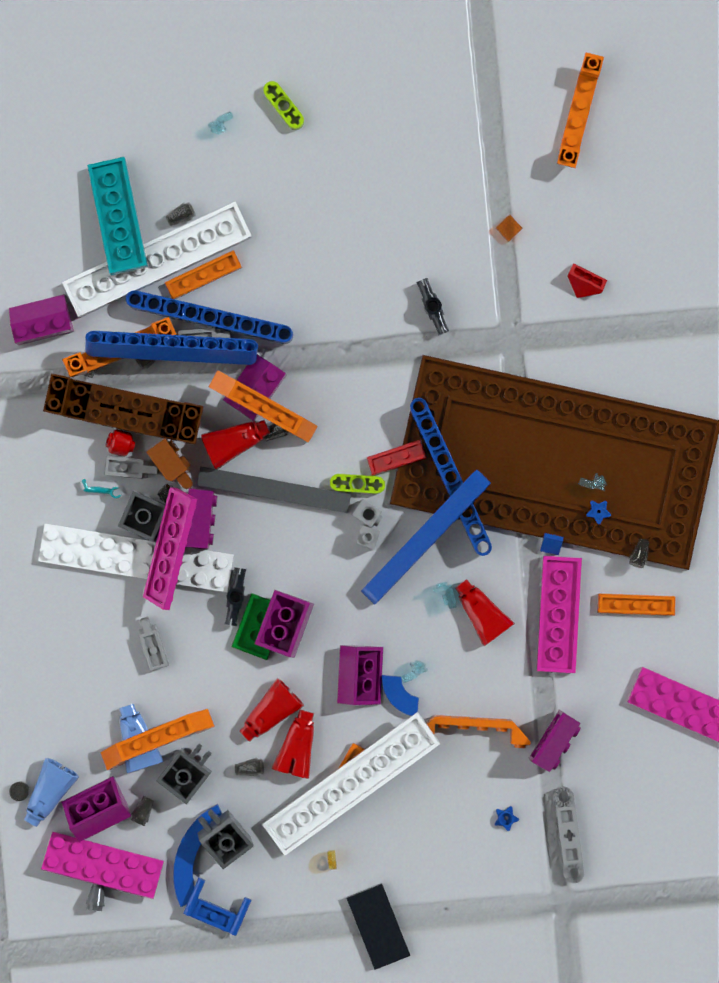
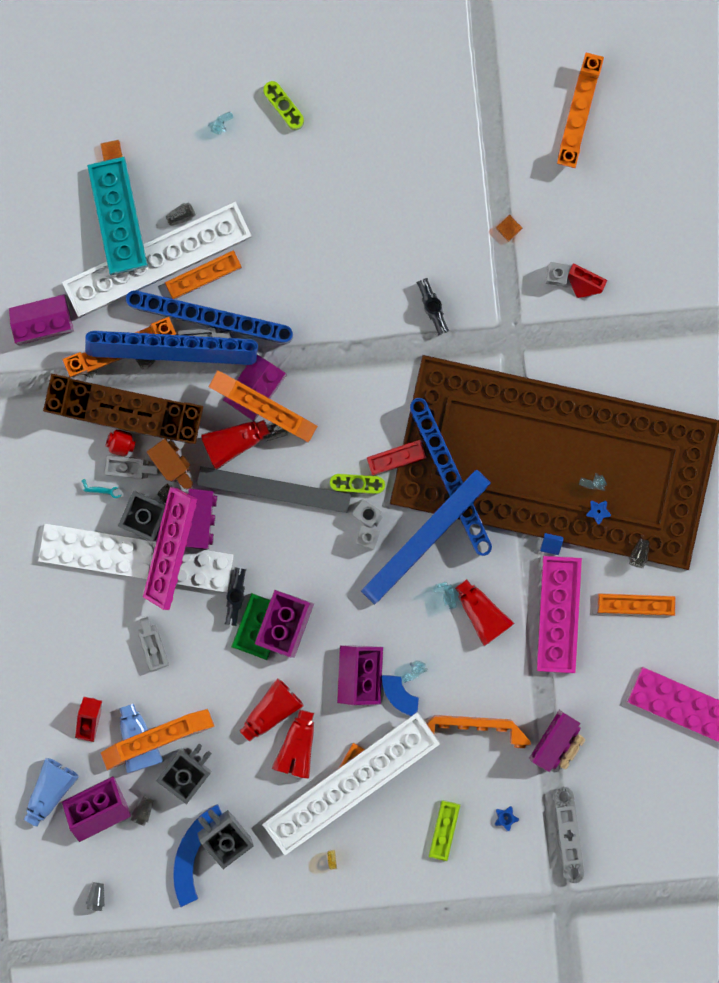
(19, 791): clear smoke tile -> none
(88, 719): none -> red slope
(102, 865): dark pink plate -> none
(111, 150): none -> clear orange tile
(214, 914): blue plate -> none
(251, 767): clear smoke cone -> none
(378, 926): black tile -> none
(444, 830): none -> lime tile
(557, 274): none -> light grey brick
(572, 751): none -> tan axle

